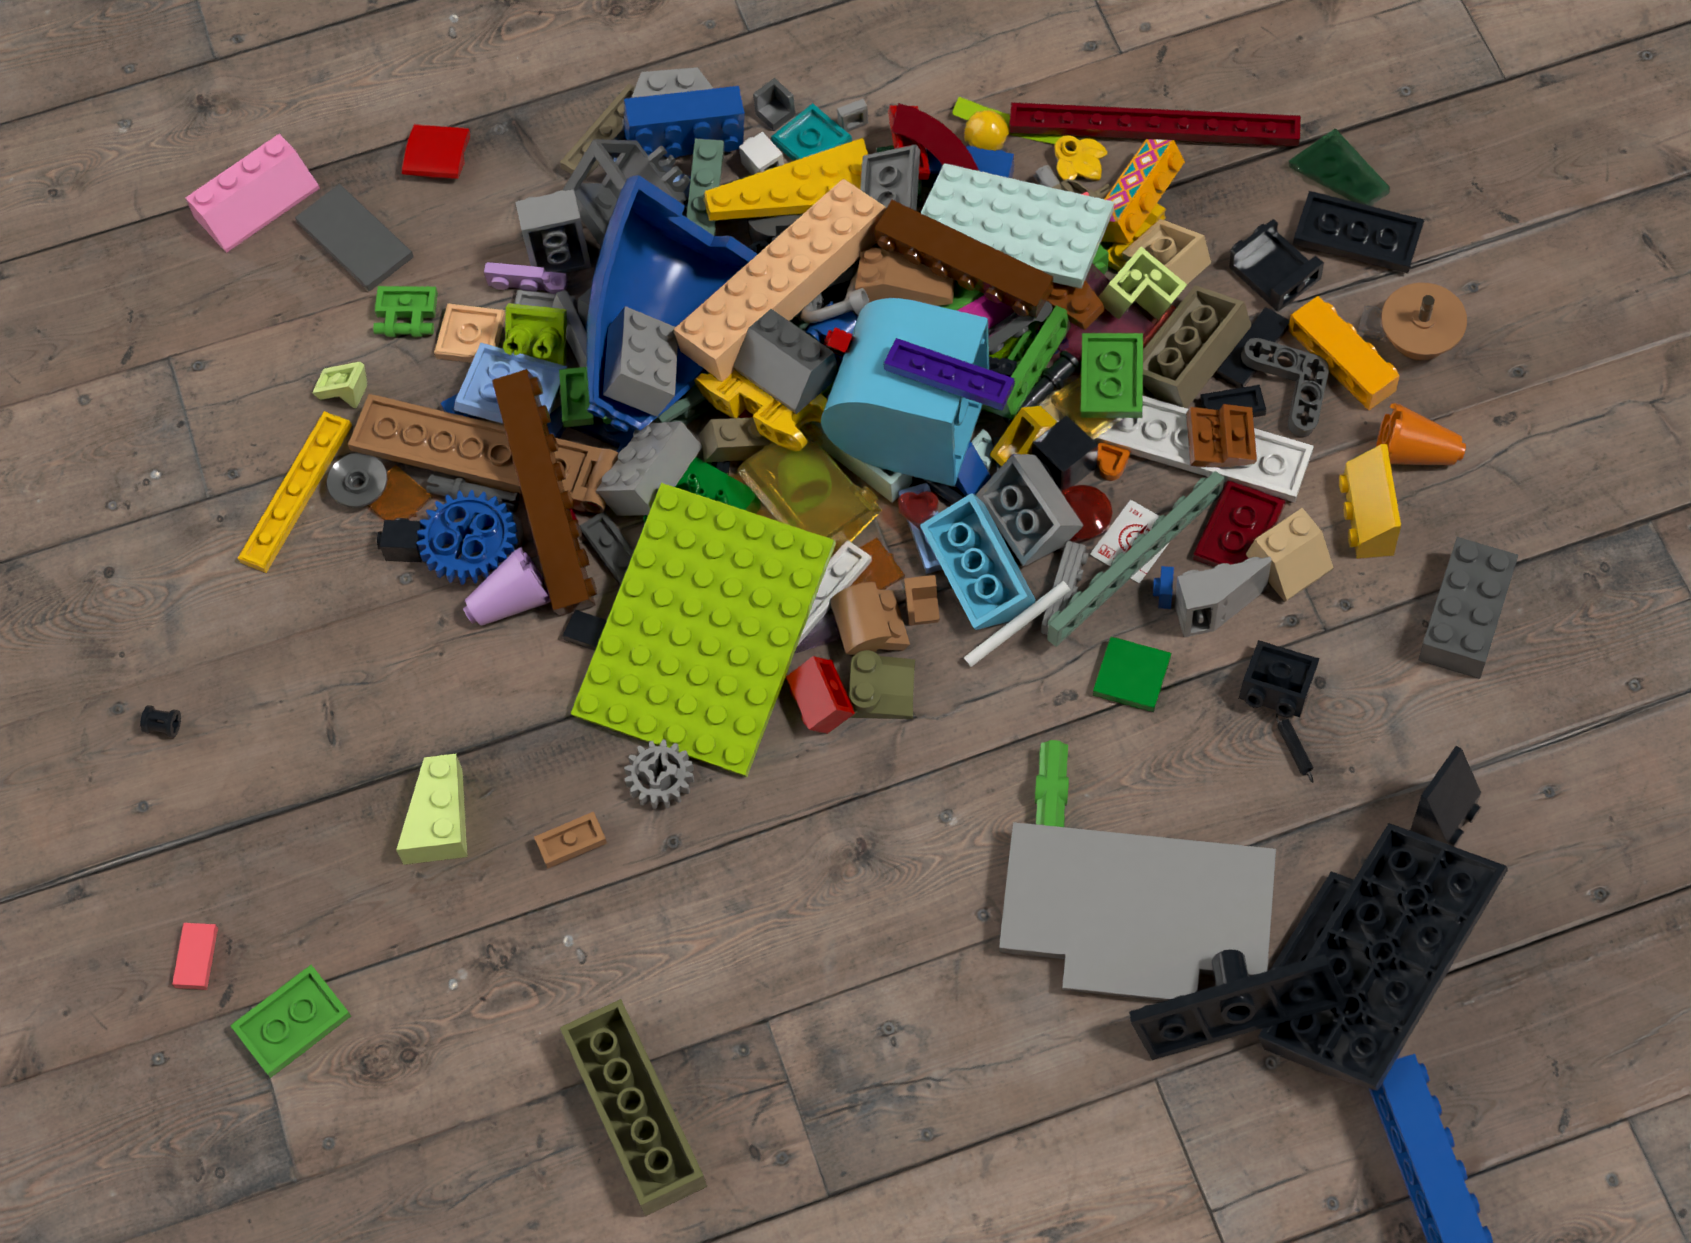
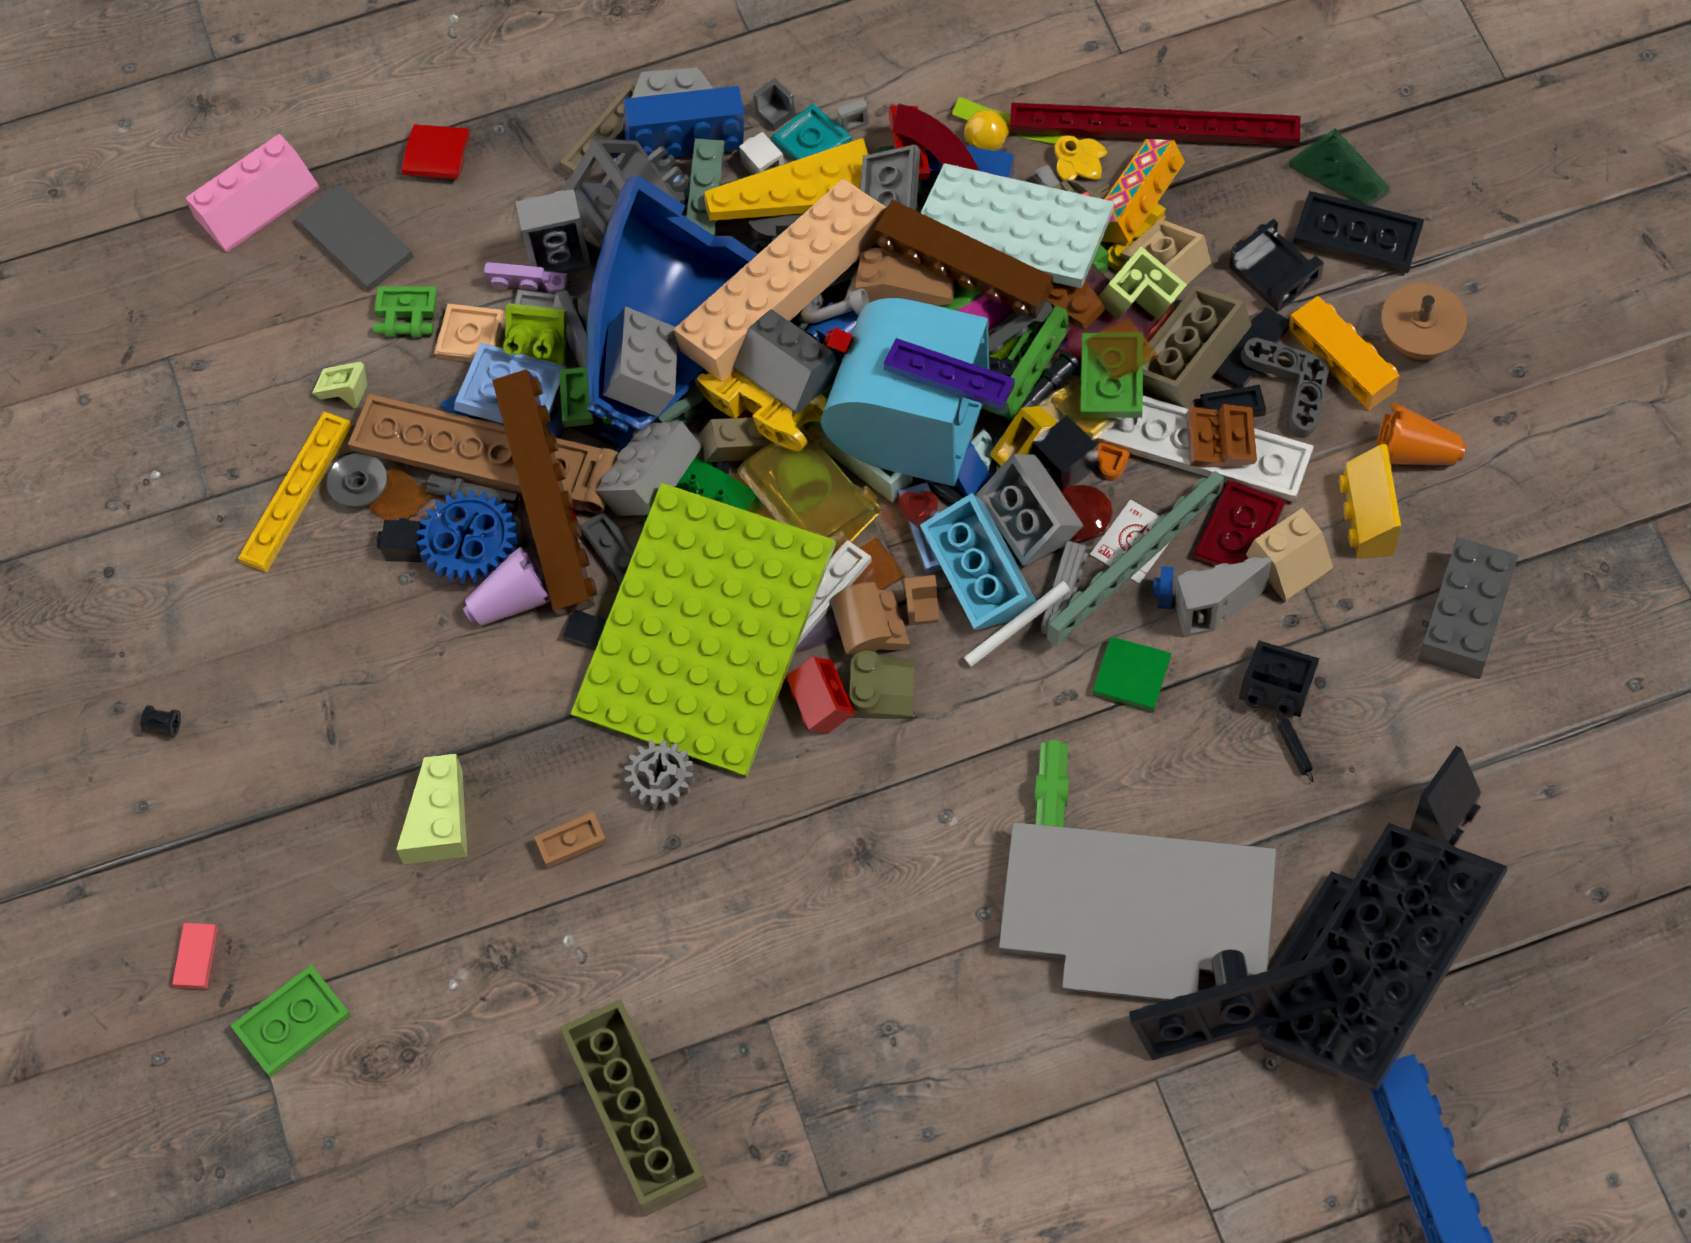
(1121, 348): none -> clear orange piece

